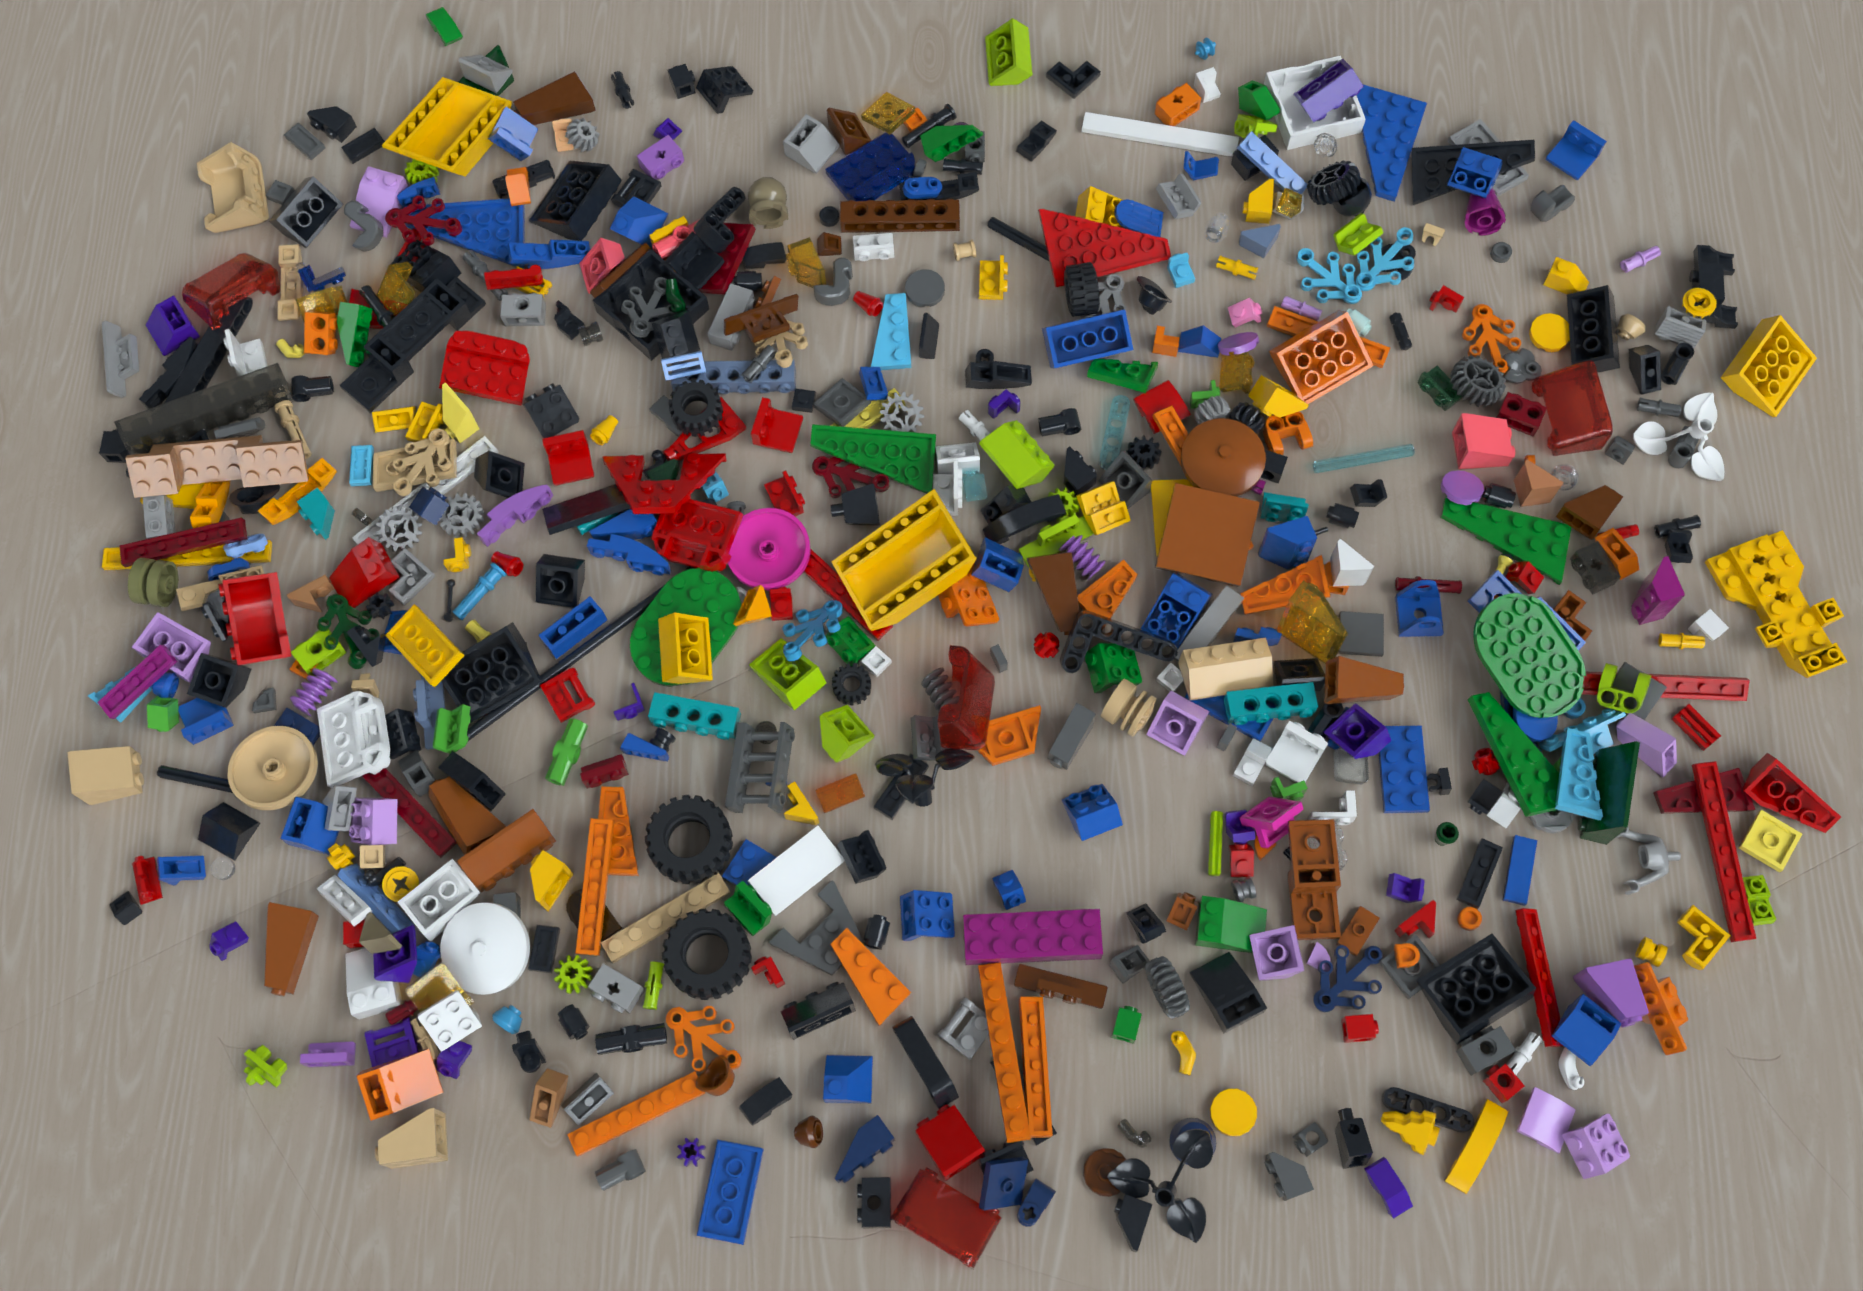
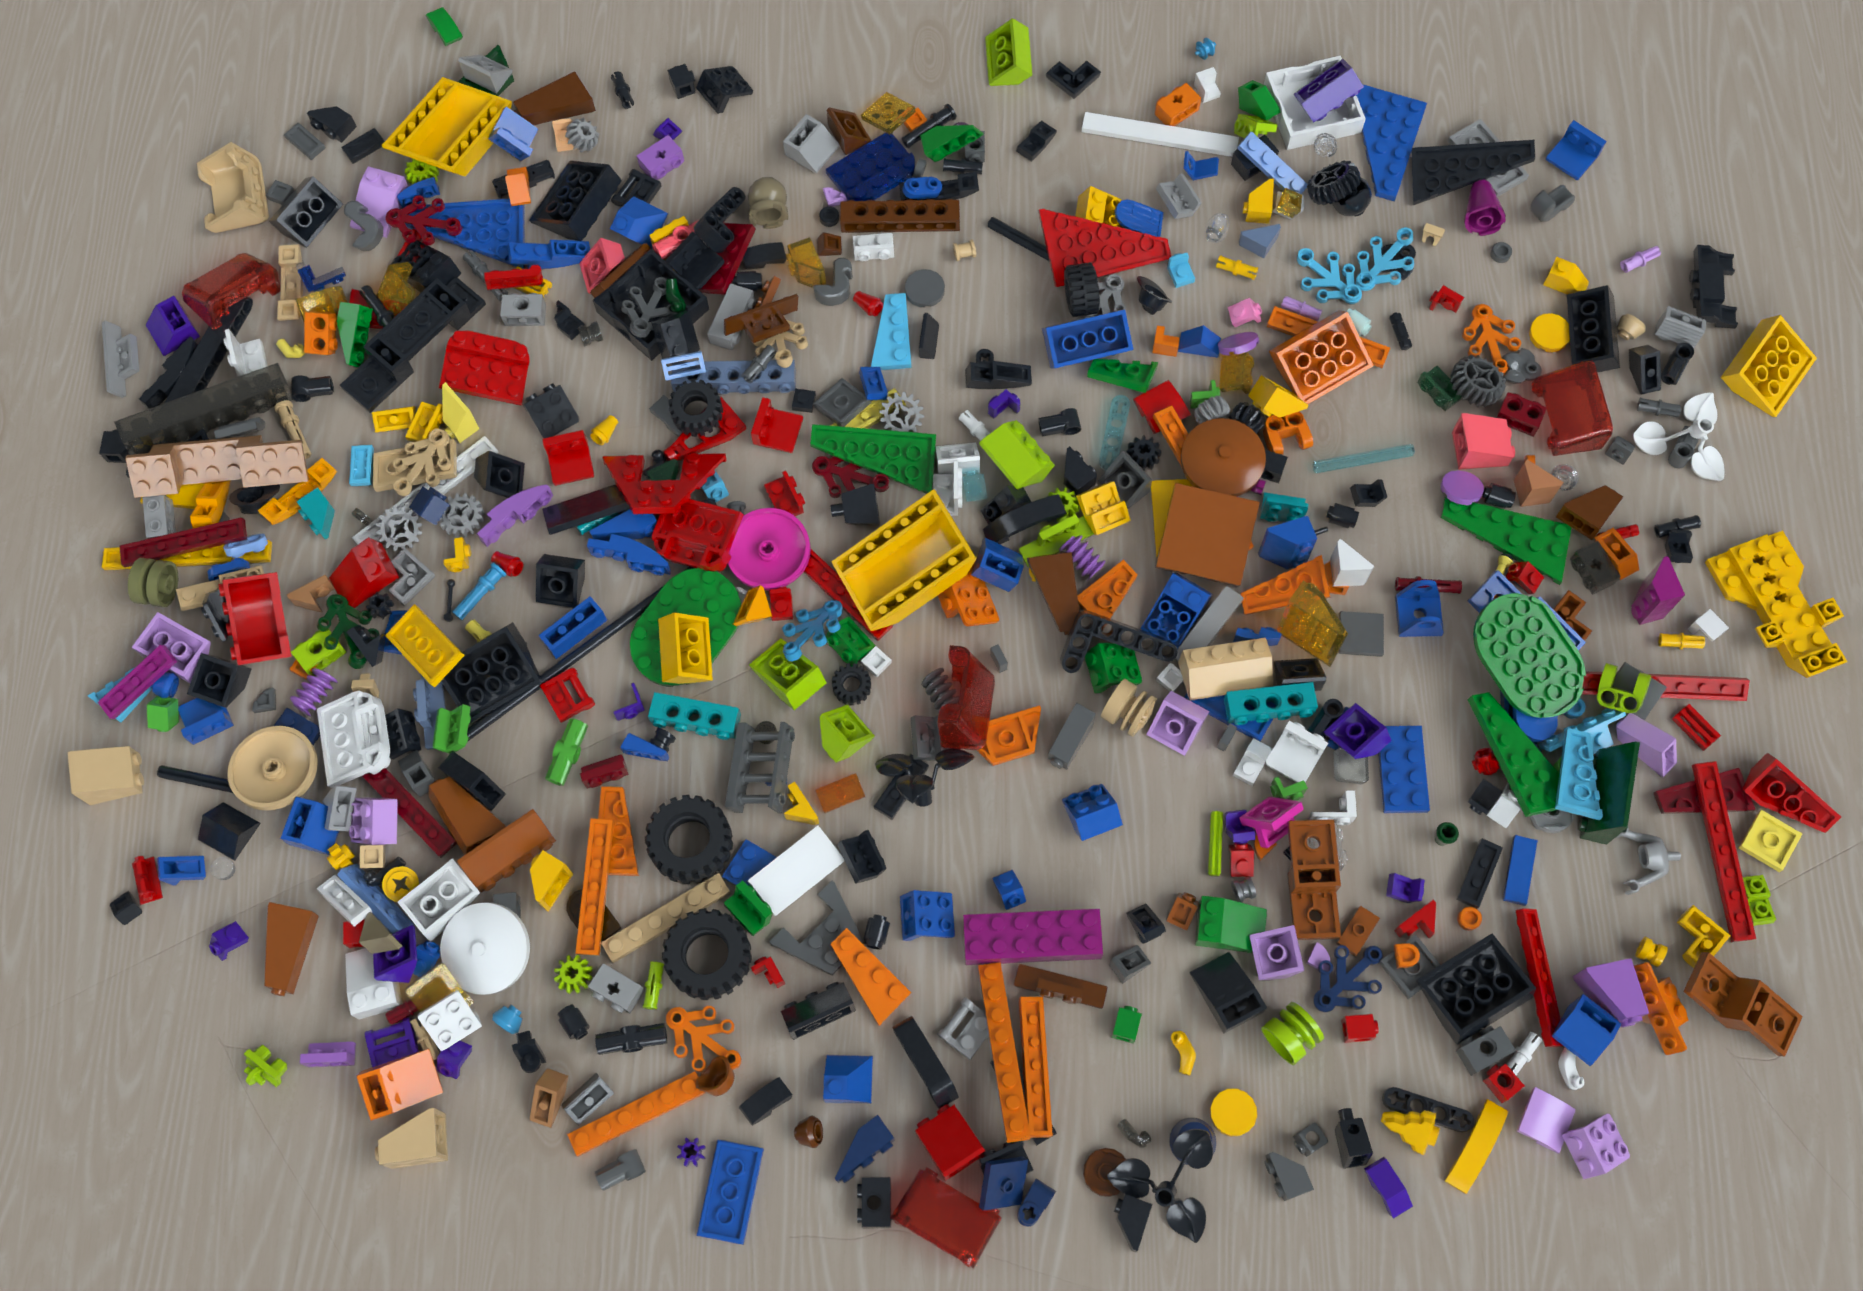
(544, 949): black plate -> none
(833, 197): none -> lavender tile
(992, 279): yellow bracket -> none
(1046, 645): red gear -> none
(1167, 987): dark grey gear -> none
(1289, 1035): none -> lime wheel
(1356, 235): lime bracket -> none
(1360, 682): dark orange slope -> none
(1443, 781): black tile -> none
(1475, 172): blue slope -> none
(1698, 295): yellow gear -> none
(1743, 1004): none -> dark orange bracket

